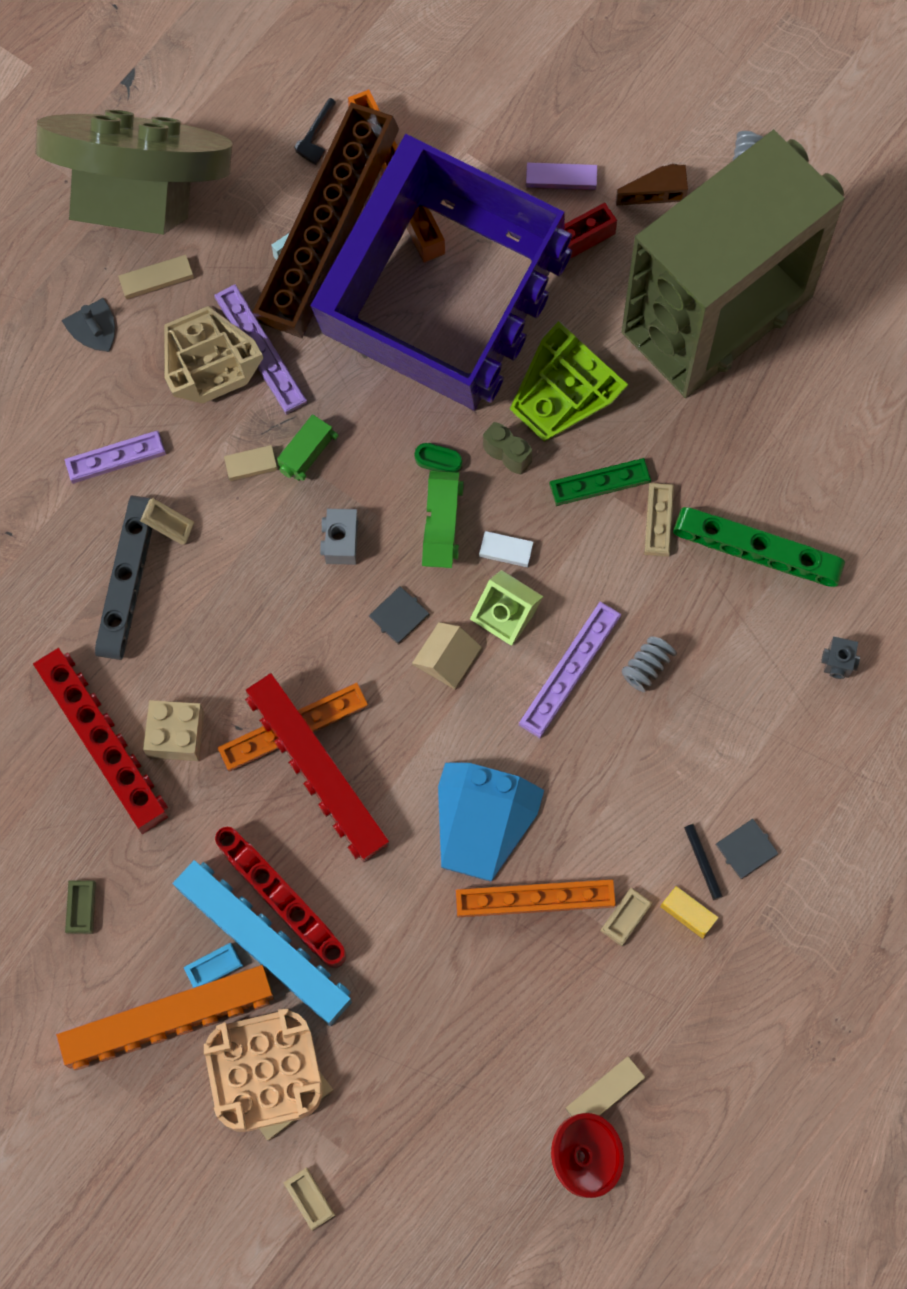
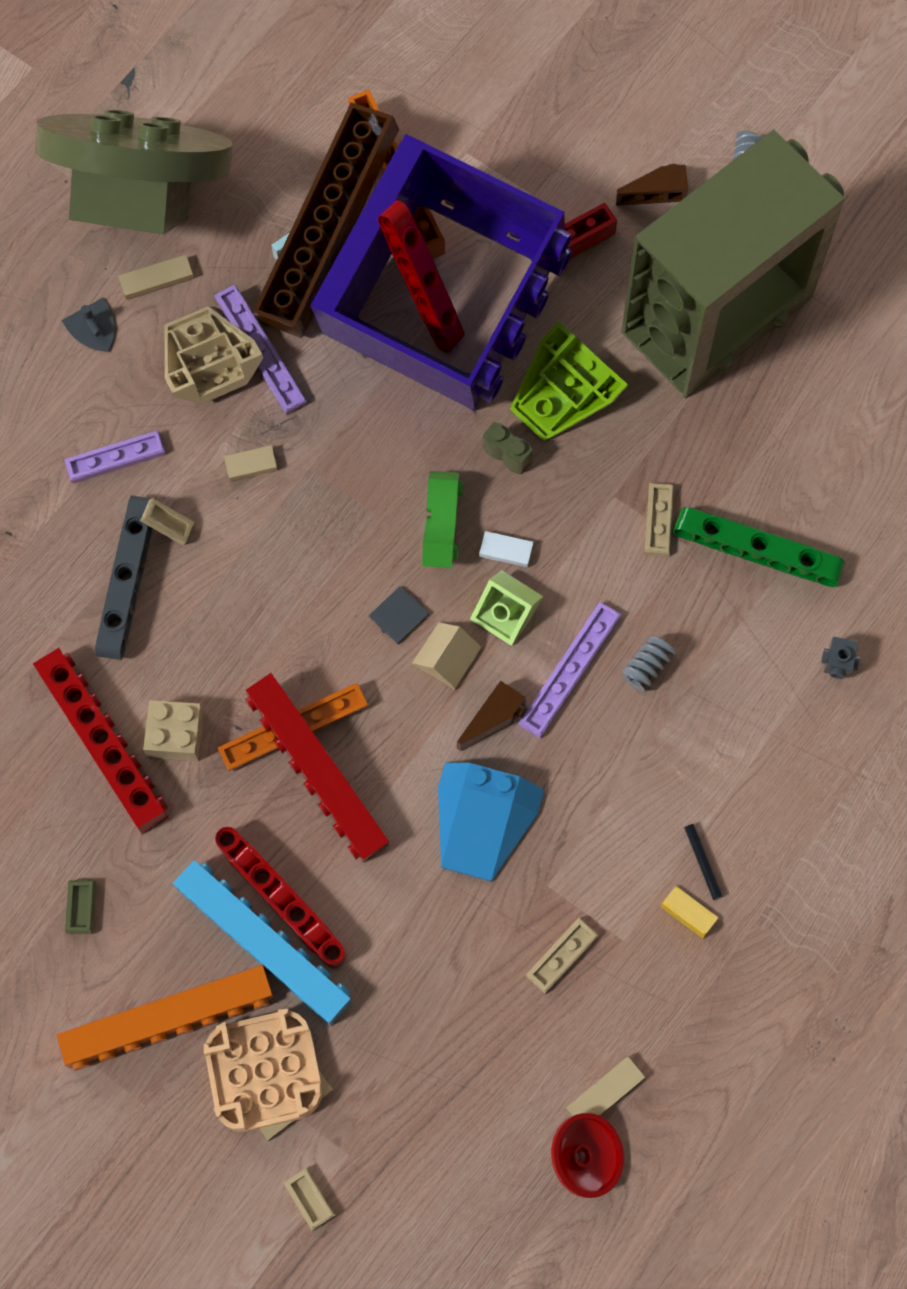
(213, 966): medium azure tile -> none
(305, 147): black piece -> none
(305, 448): bright green brick -> none
(344, 550): light grey brick -> none
(421, 275): none -> red beam
(437, 458): green tile -> none
(497, 713): none -> reddish brown slope
(535, 898): orange plate -> none
(561, 176): lavender tile -> none
(562, 955): none -> tan tile
(600, 482): green tile -> none
(626, 917): tan tile -> none
(746, 848): dark grey piece -> none

